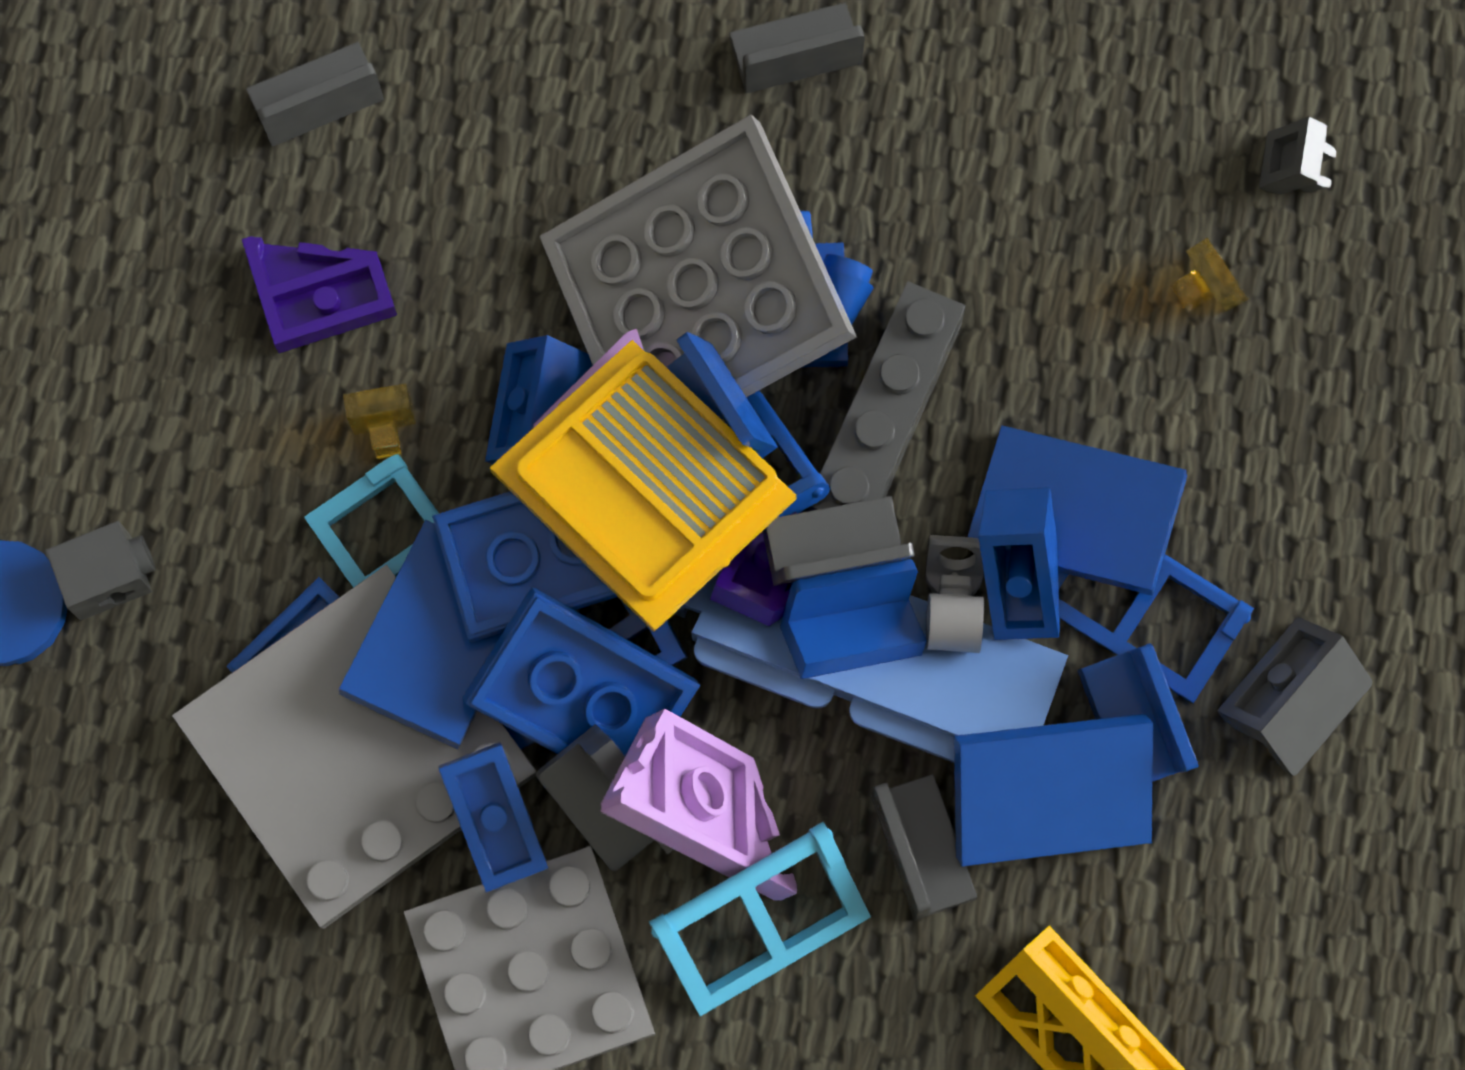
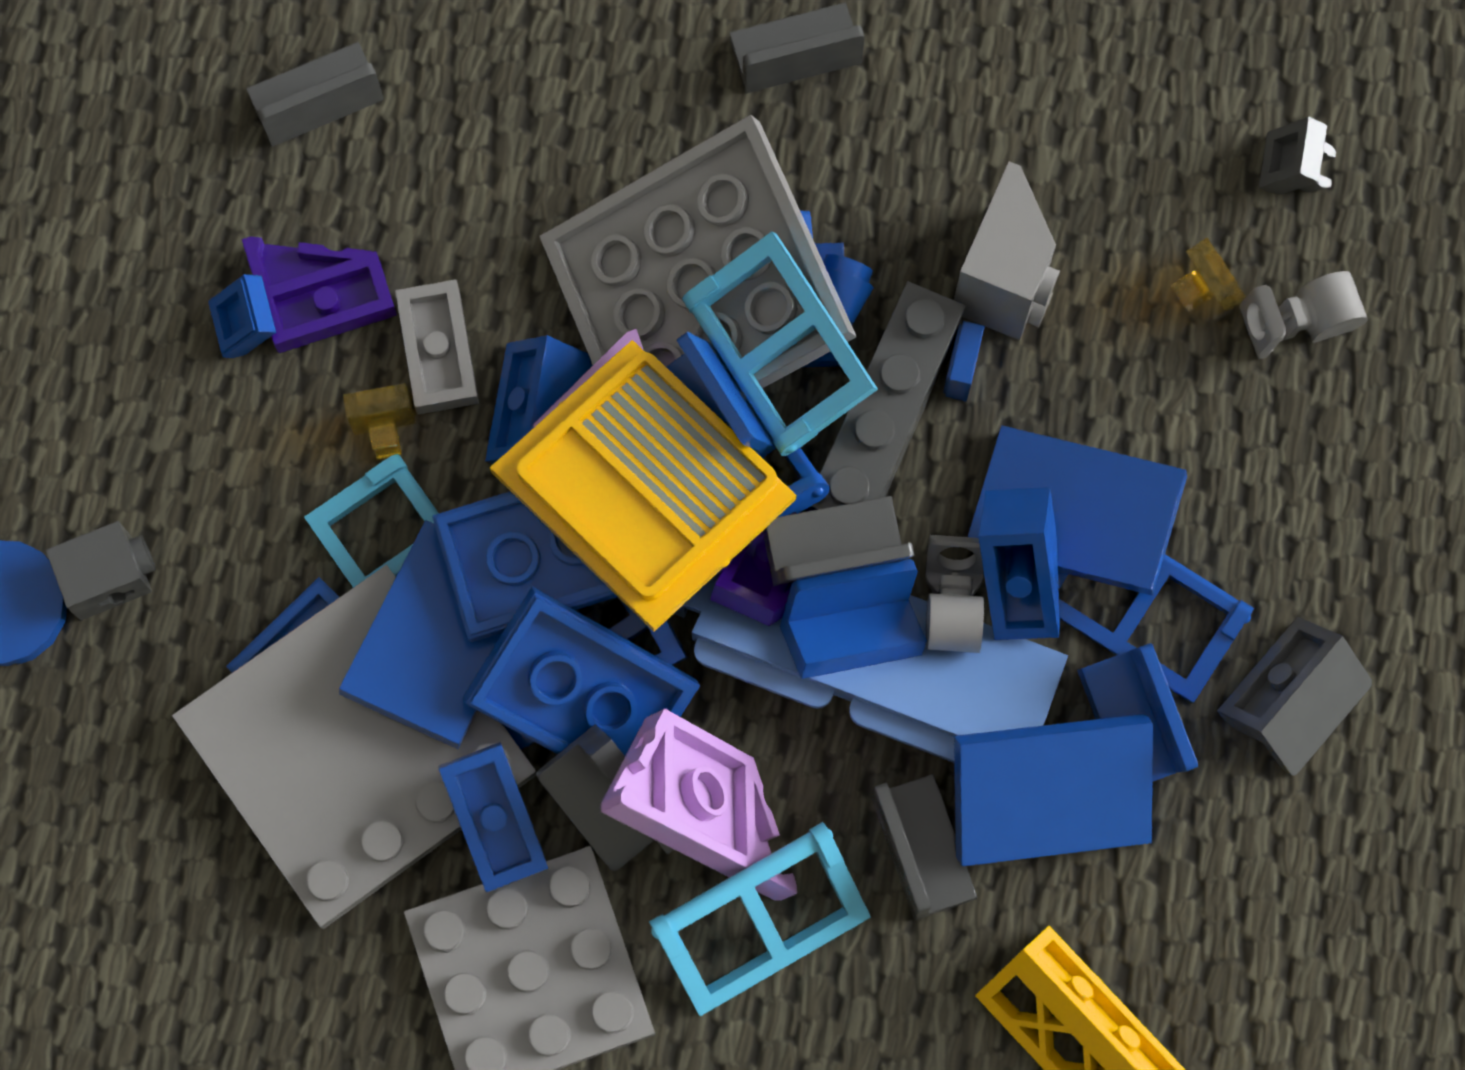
(242, 316): none -> blue tile
(436, 347): none -> light grey plate
(711, 289): none -> medium azure window
(963, 361): none -> blue tile
(1008, 265): none -> light grey slope
(1321, 307): none -> light grey leg

